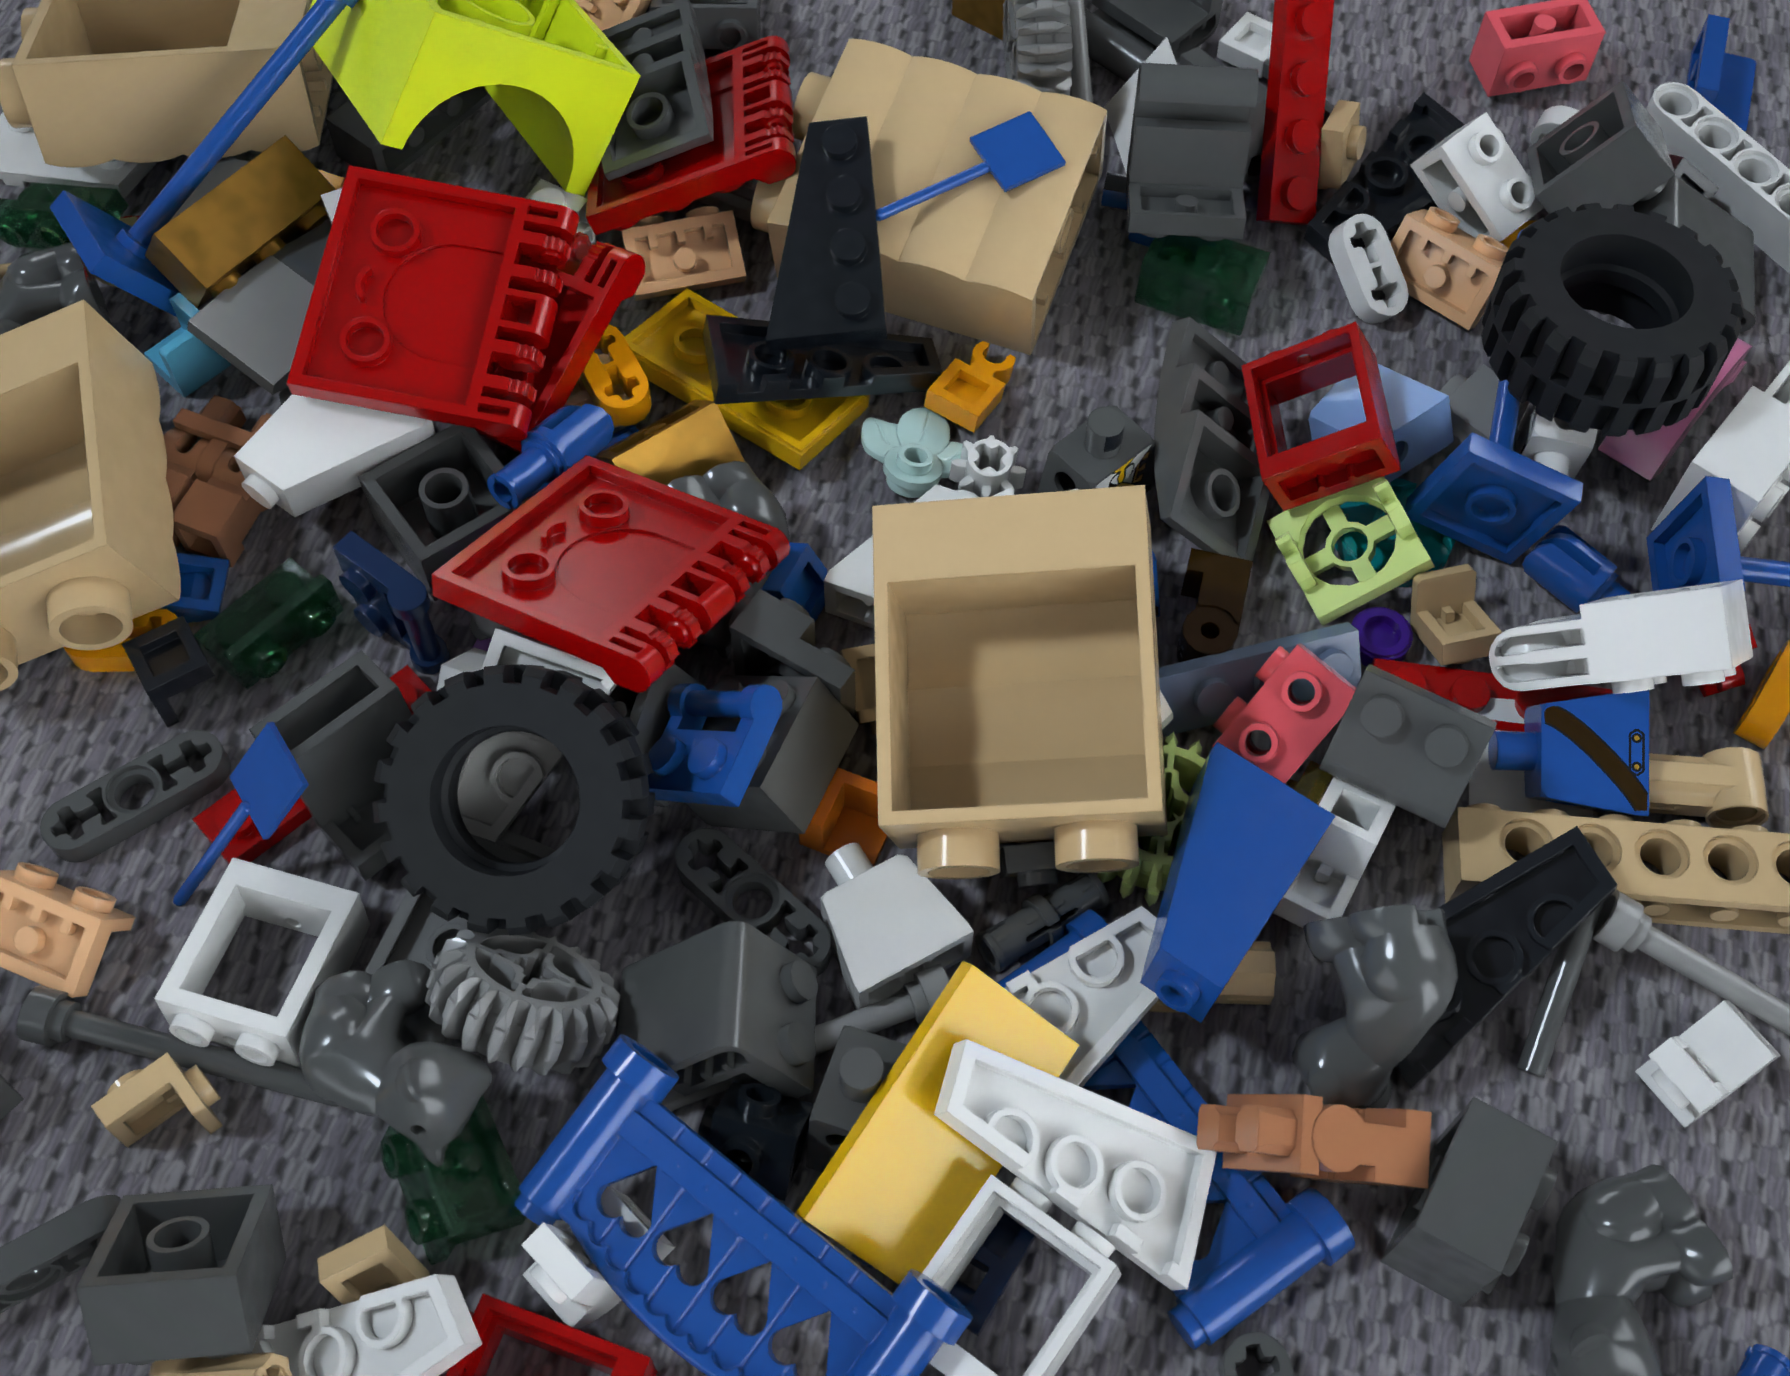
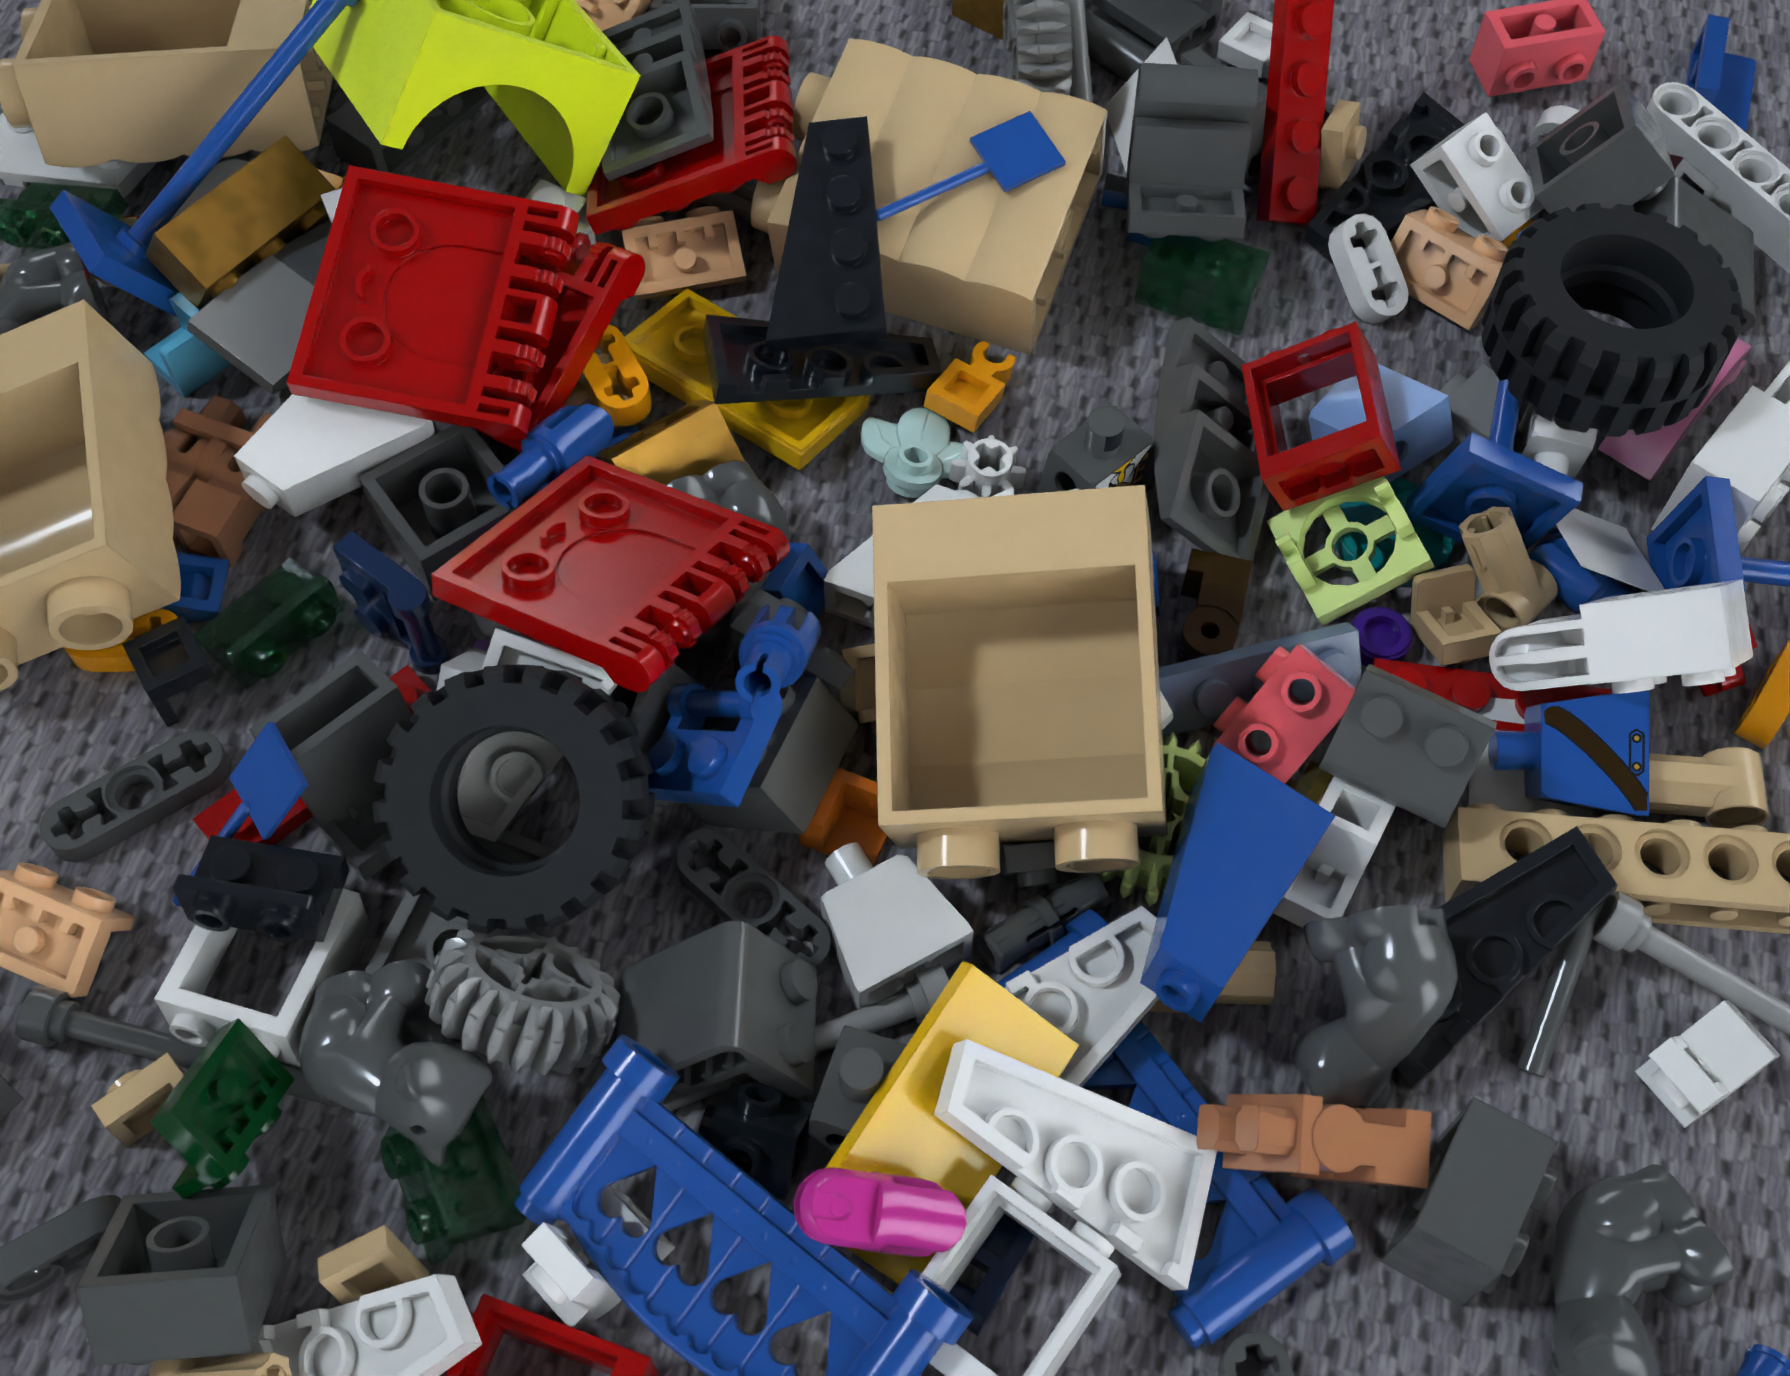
(222, 1107): none -> dark green bracket
(263, 889): none -> black bracket
(775, 653): none -> blue arm
(878, 1212): none -> dark pink arm
(1511, 582): none -> tan piece
(1607, 550): none -> white sticker

